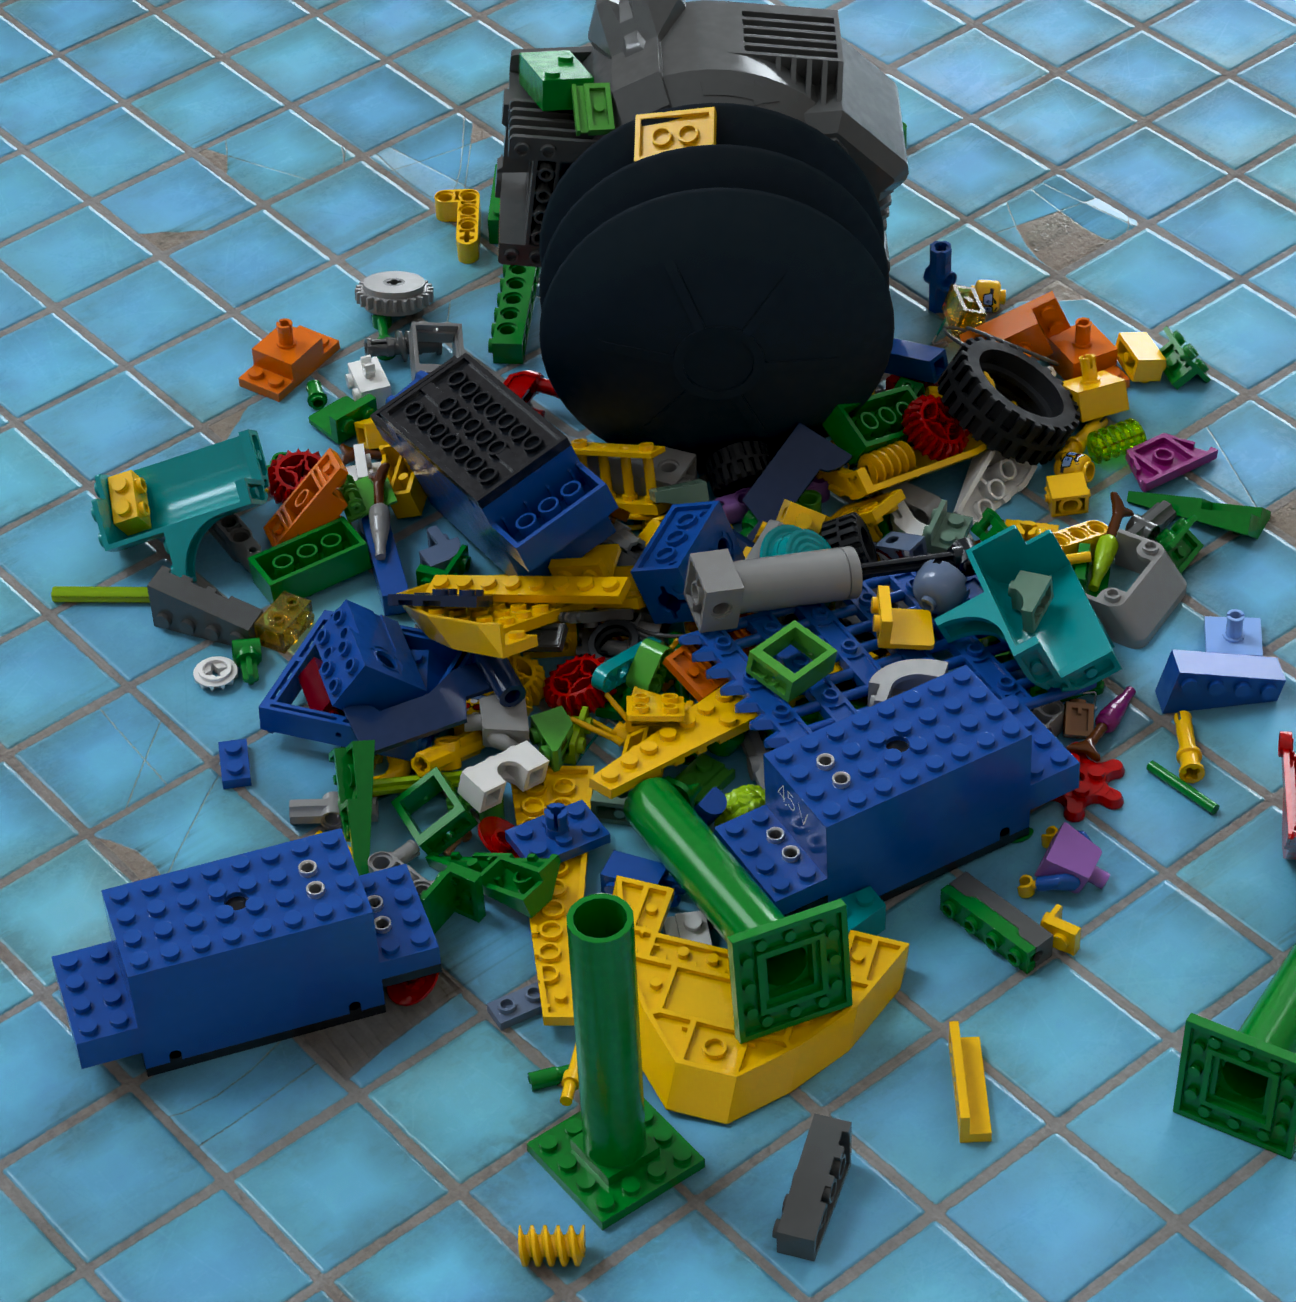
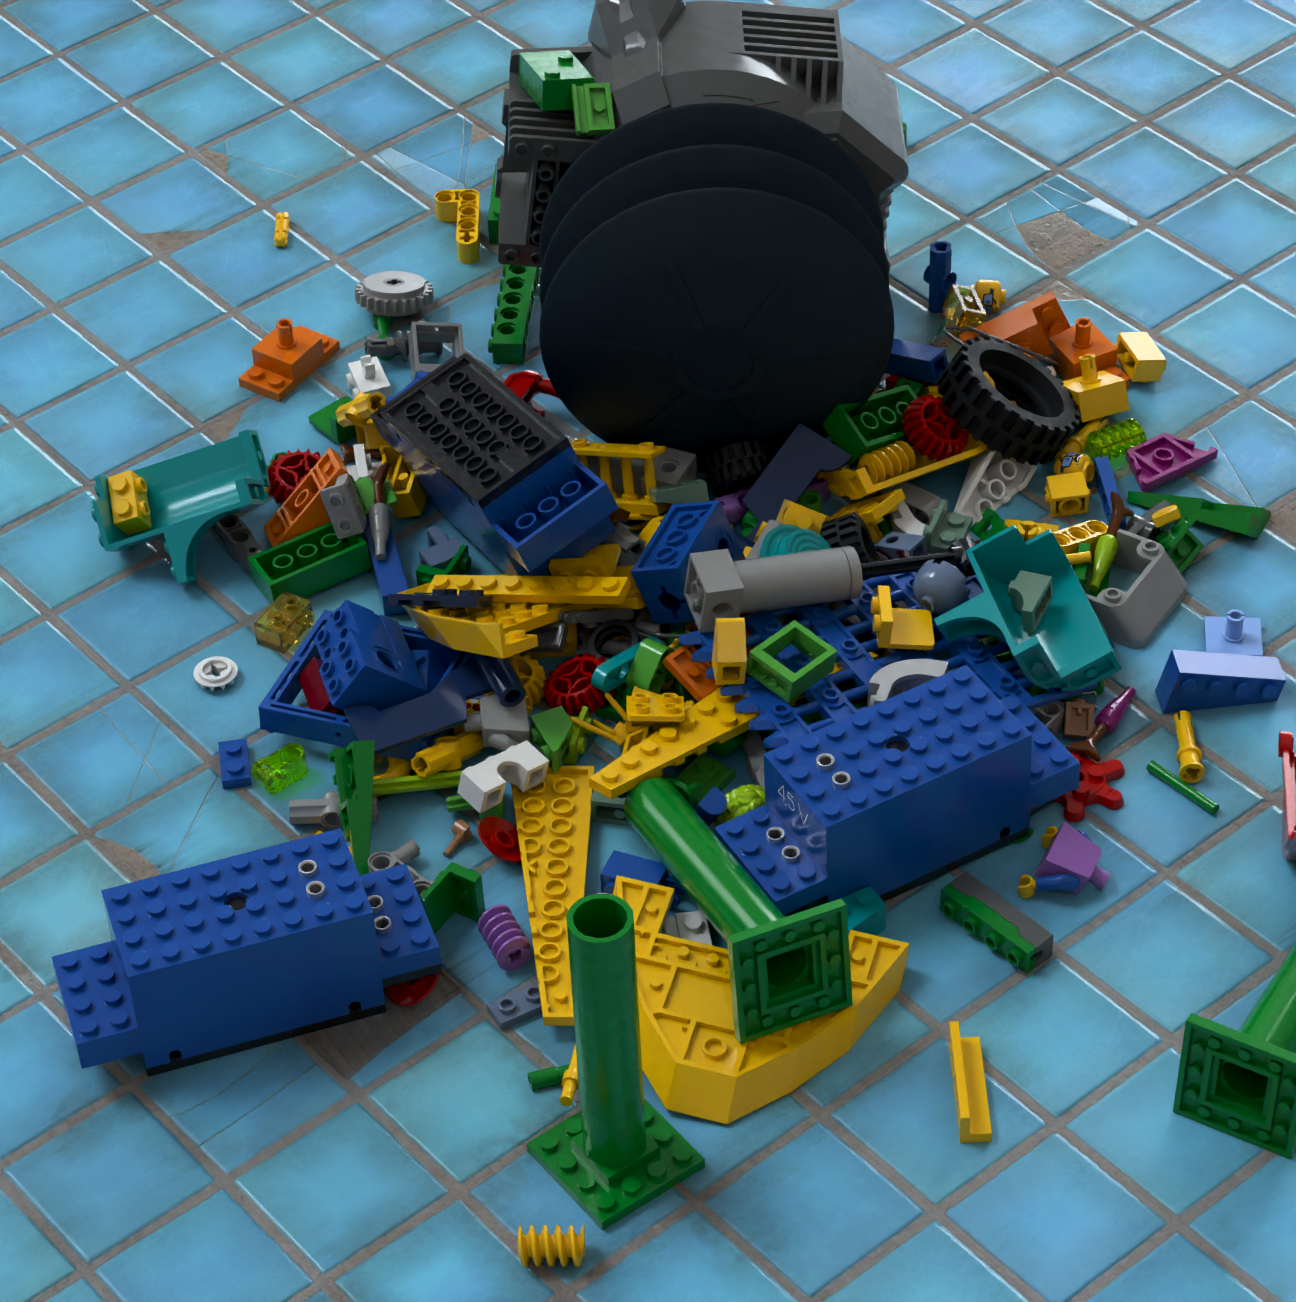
(100, 594): lime axle -> none
(199, 611): dark grey wedge -> none
(247, 656): green axle -> none
(281, 229): none -> yellow axle
(282, 769): none -> clear neon green piece
(316, 397): green pin -> none
(344, 507): none -> light grey bracket
(359, 410): none -> yellow piece
(457, 820): green window -> none
(504, 937): none -> medium lavender piece
(515, 882): green wedge -> none
(560, 831): blue plate -> none
(694, 129): yellow plate -> none
(729, 651): none -> yellow slope
(814, 1188): dark grey wedge -> none
(1065, 935): yellow bracket -> none
(1106, 484): none -> blue beam
(1166, 516): none -> yellow tile
(1181, 360): green bracket -> none

